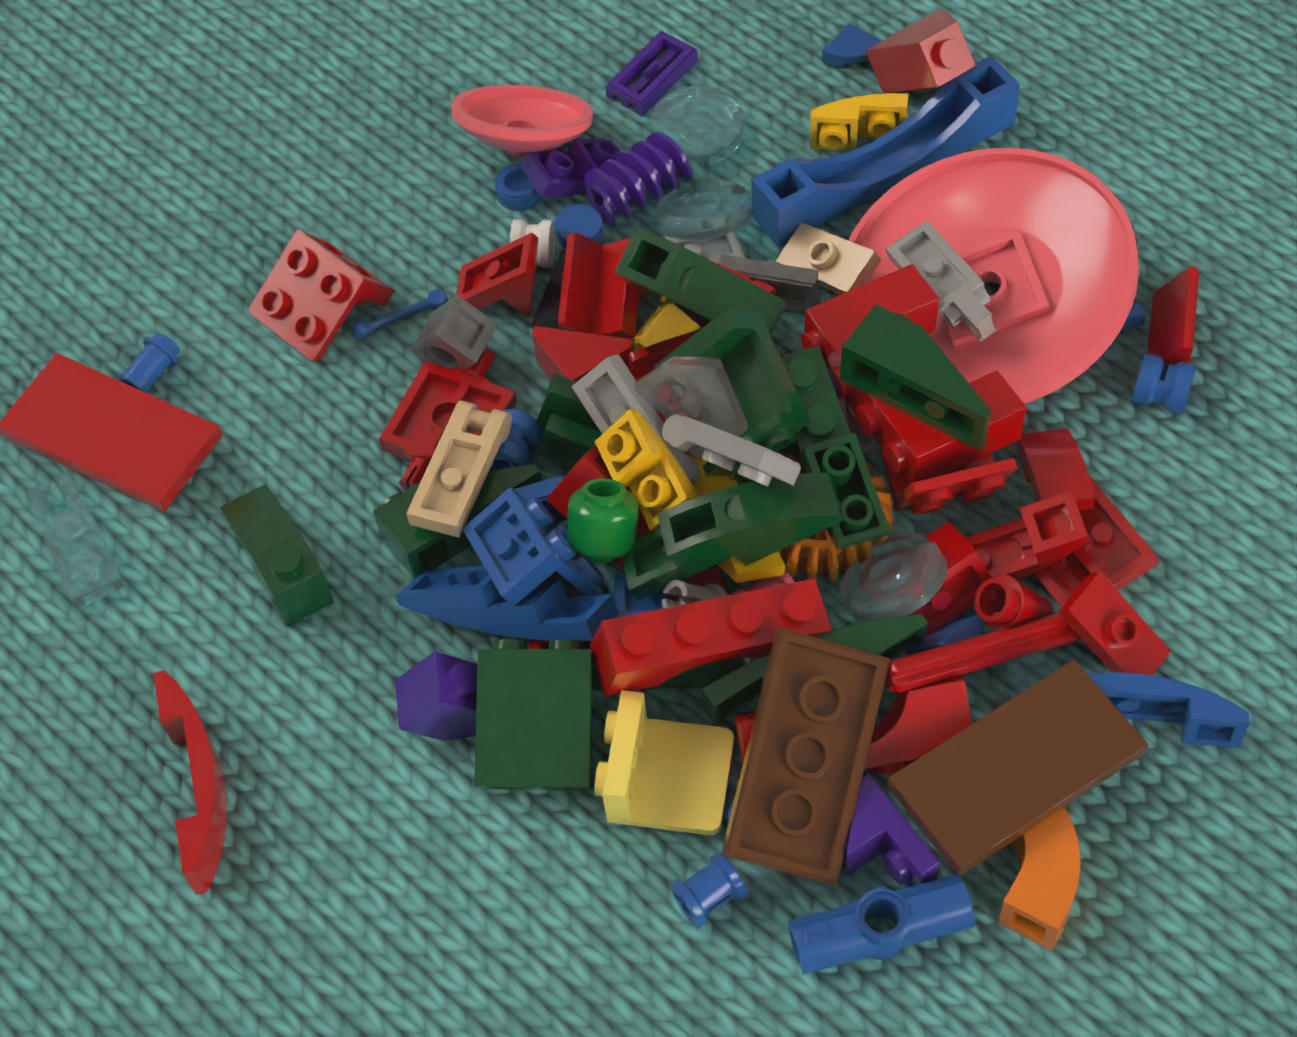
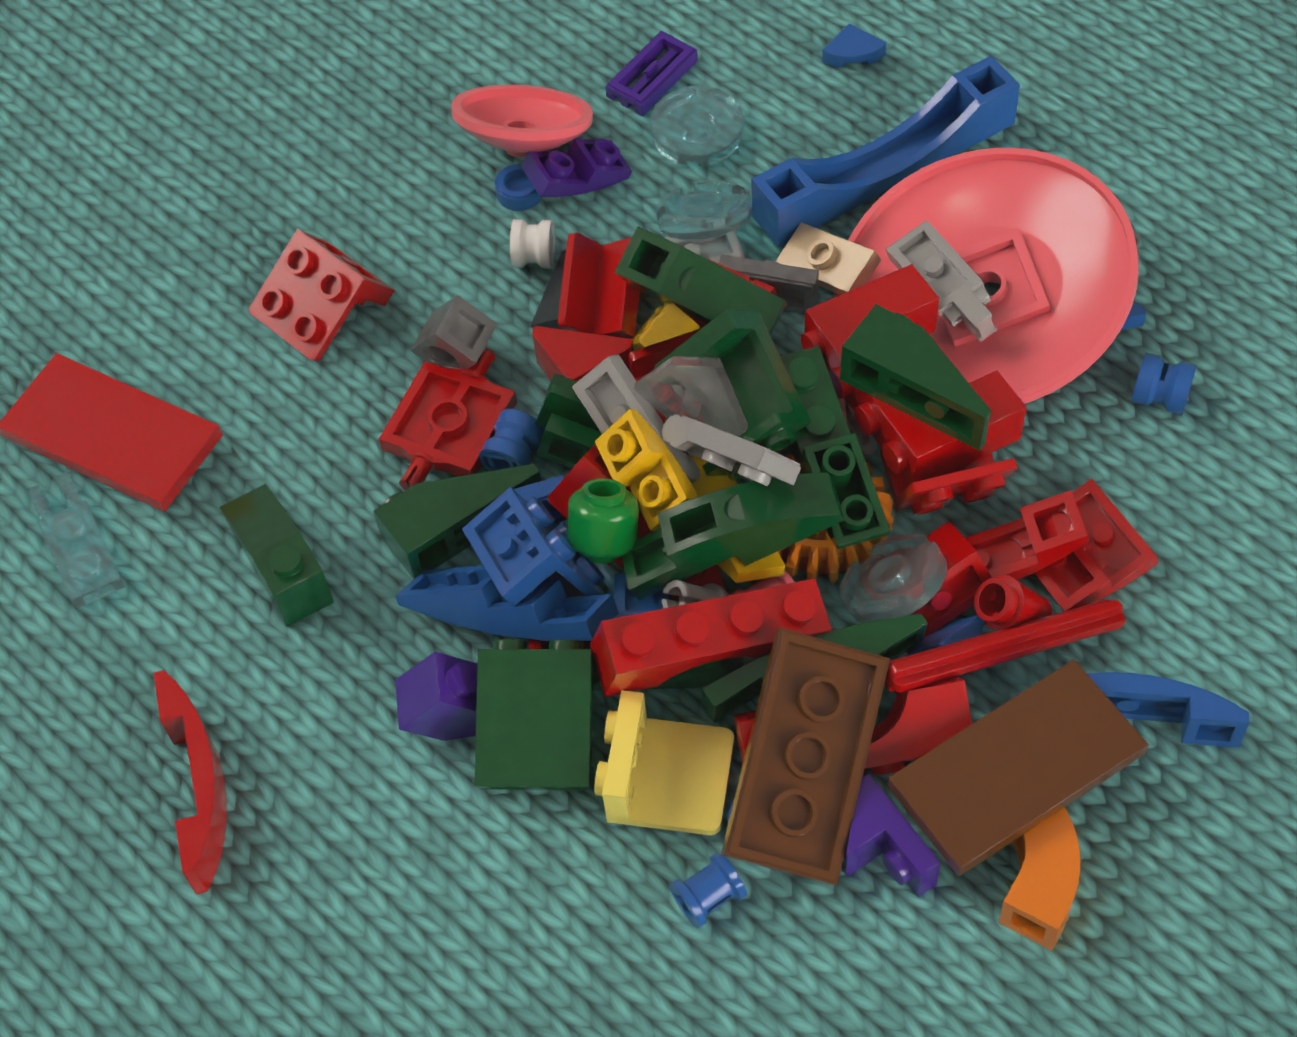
(151, 362): blue pin -> none
(362, 329): blue hinge -> none
(458, 469): tan plate -> none
(502, 274): red slope -> none
(579, 219): blue tile -> none
(635, 173): dark purple piece -> none
(867, 116): yellow slope -> none
(917, 912): blue piece -> none
(921, 55): slope -> none
(1055, 466): red slope -> none
(1113, 628): red plate -> none
(1174, 318): red slope -> none

